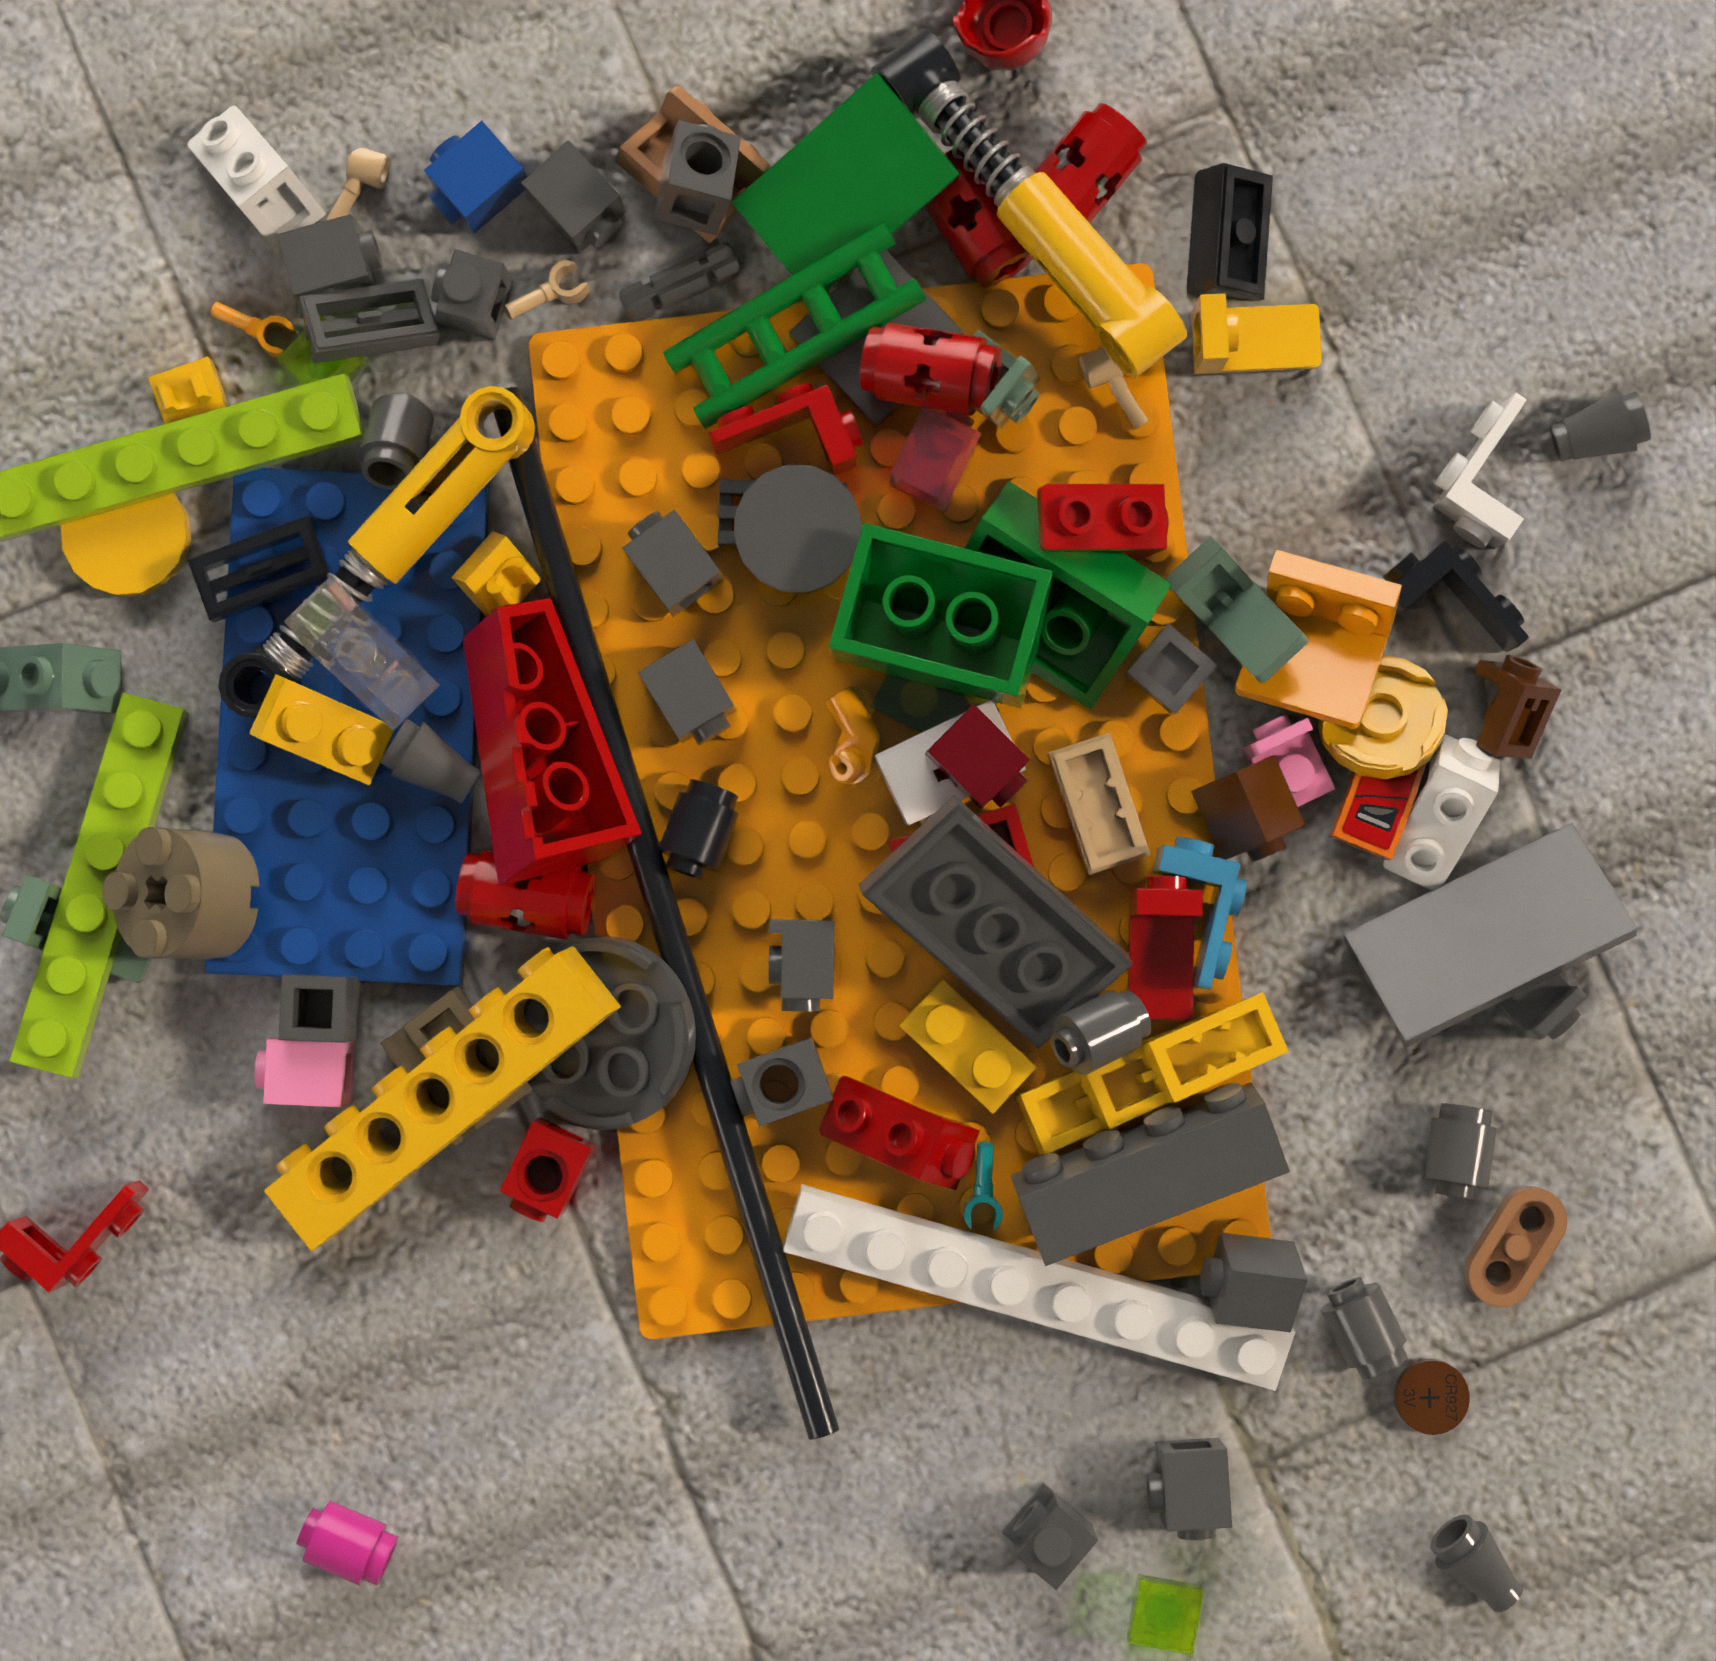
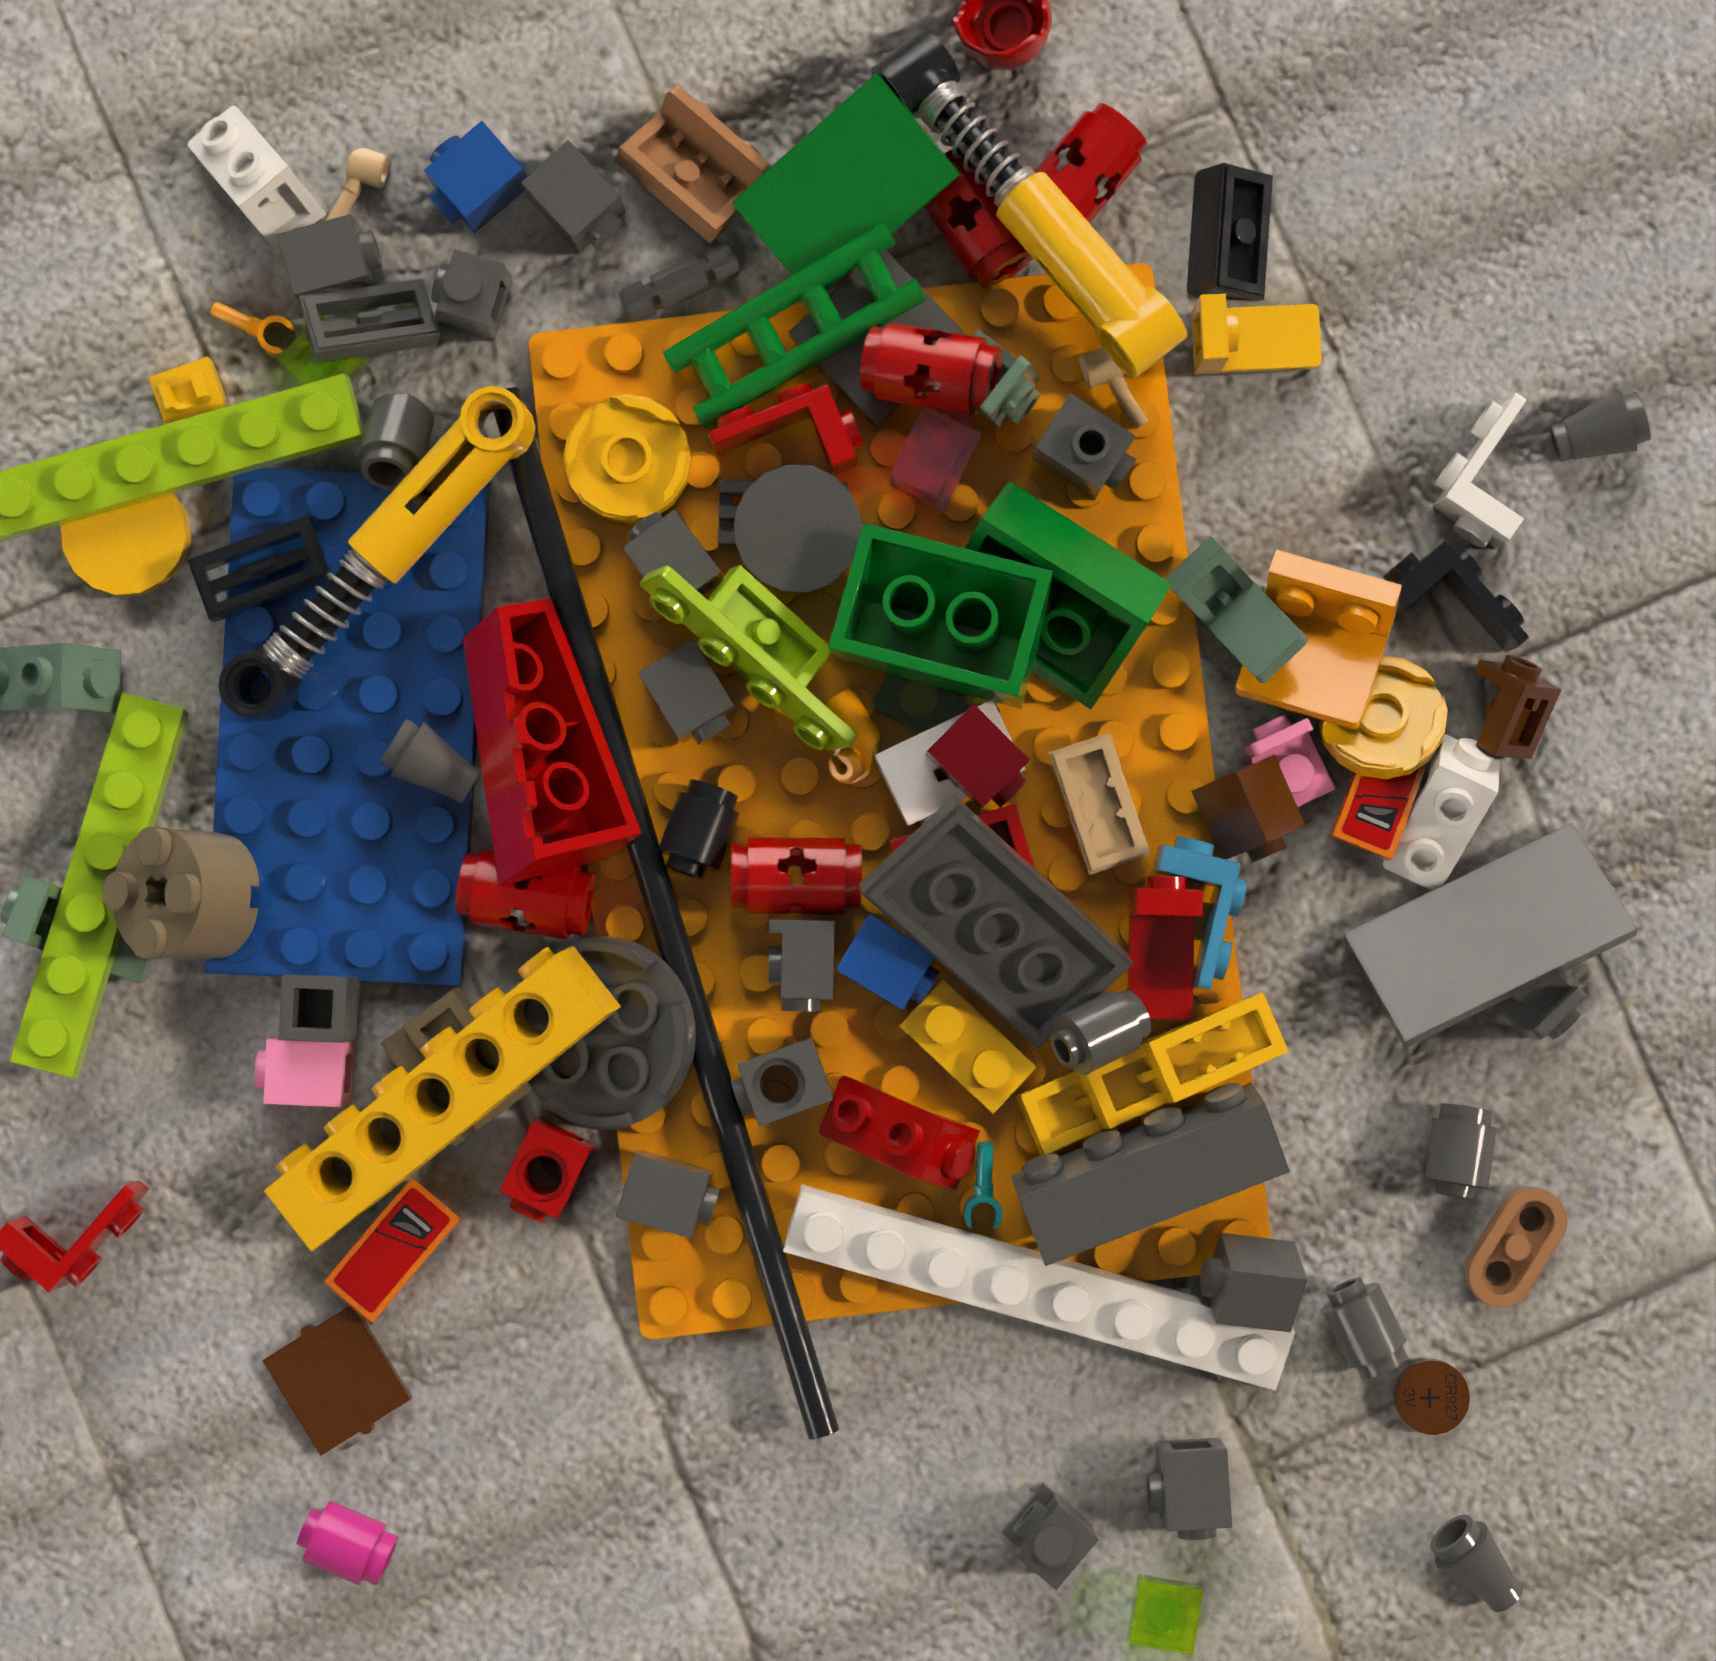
(321, 730): yellow plate -> none
(337, 1379): none -> reddish brown piece
(361, 653): clear brick -> none
(391, 1251): none -> slope
(496, 574): yellow tile -> none
(549, 291): tan hand -> none
(627, 458): none -> yellow tile
(667, 1194): none -> dark grey brick
(697, 177): dark grey brick -> none
(760, 640): none -> lime bracket
(827, 865): none -> red piece
(888, 963): none -> blue brick
(1085, 448): none -> dark grey brick
(1103, 518): red bracket -> none
(1170, 669): flat silver plate -> none

